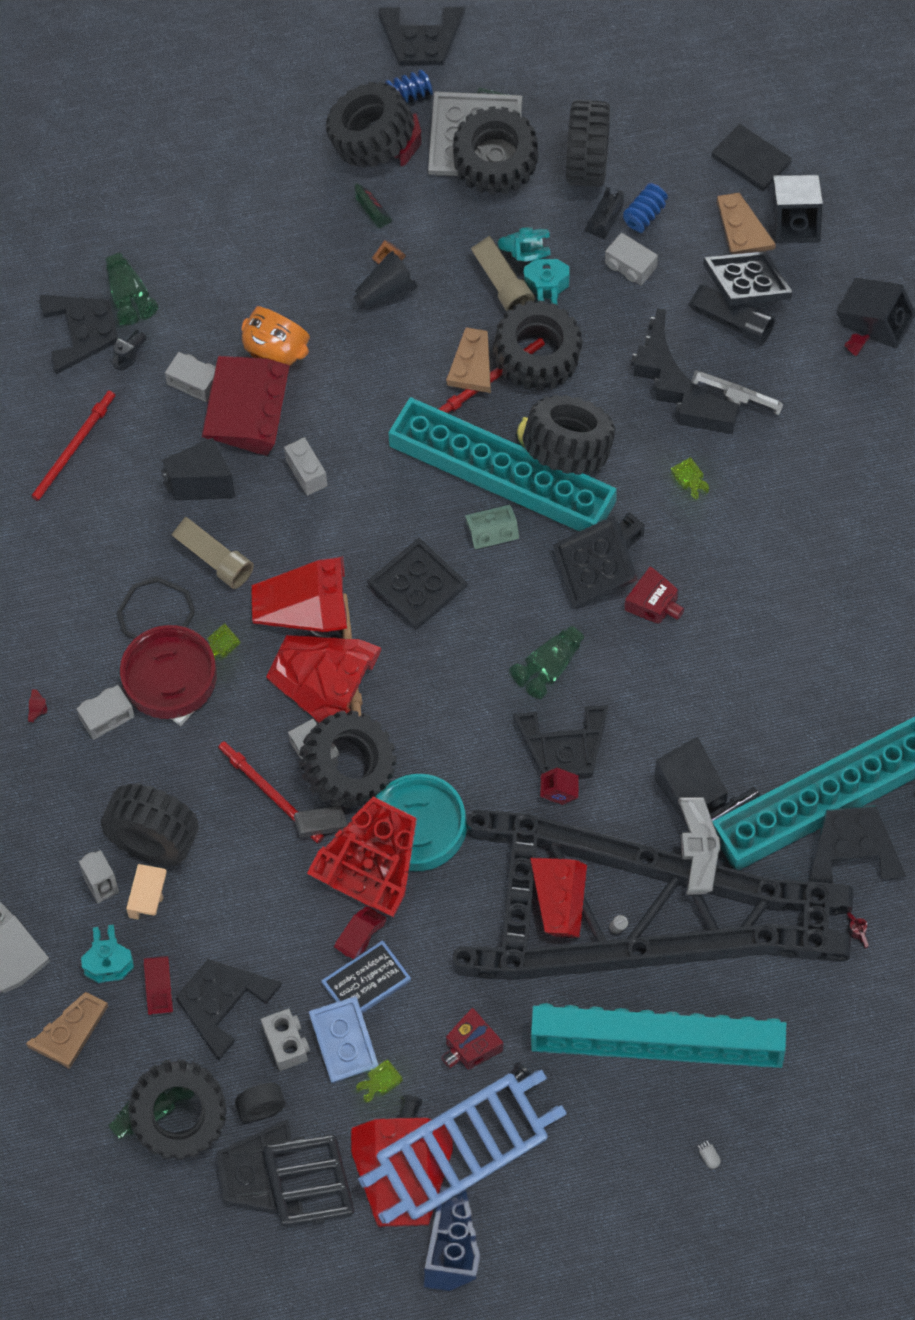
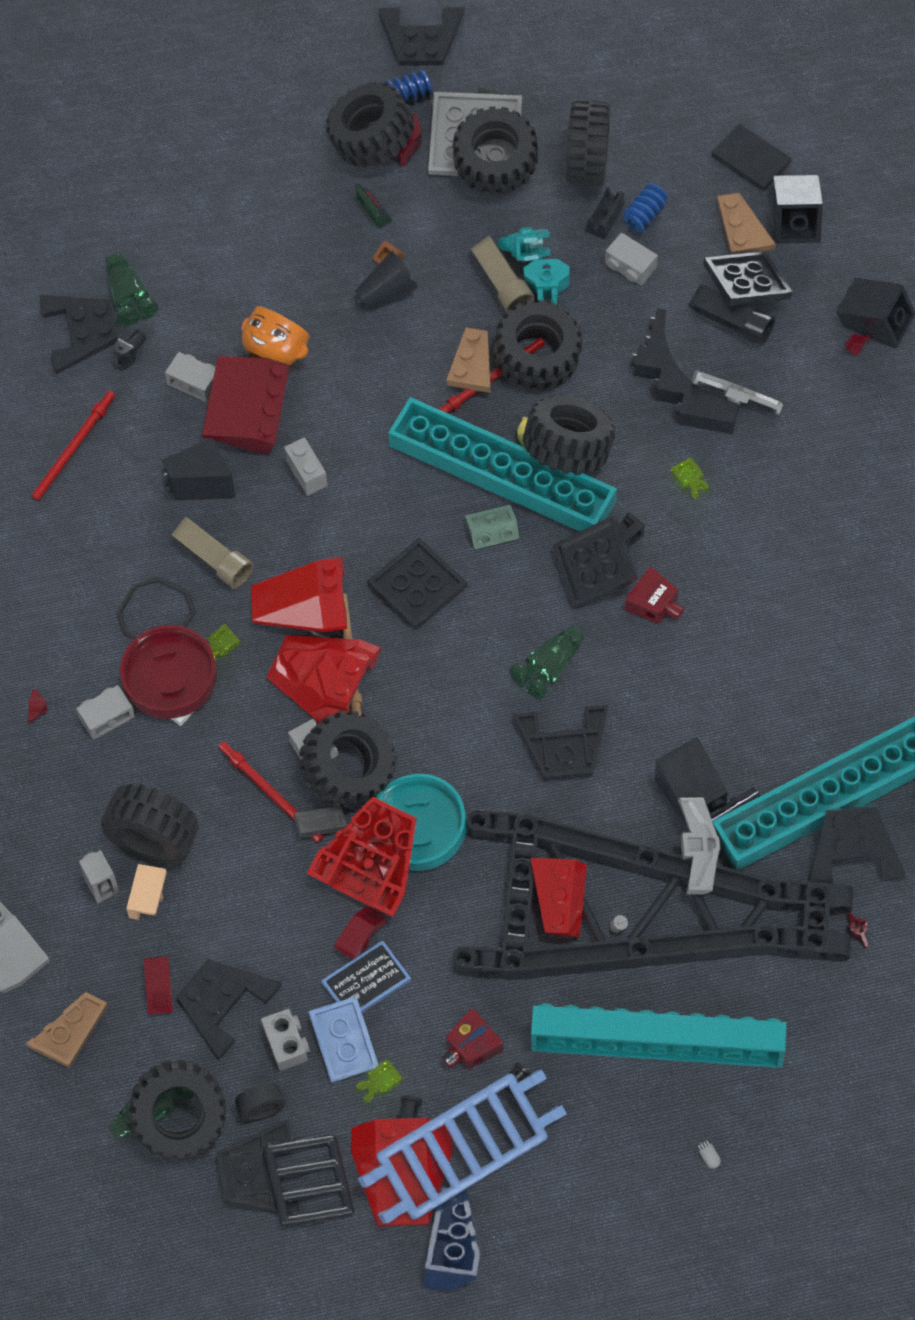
(106, 958): teal hinge -> none
(559, 786): dark red brick -> none

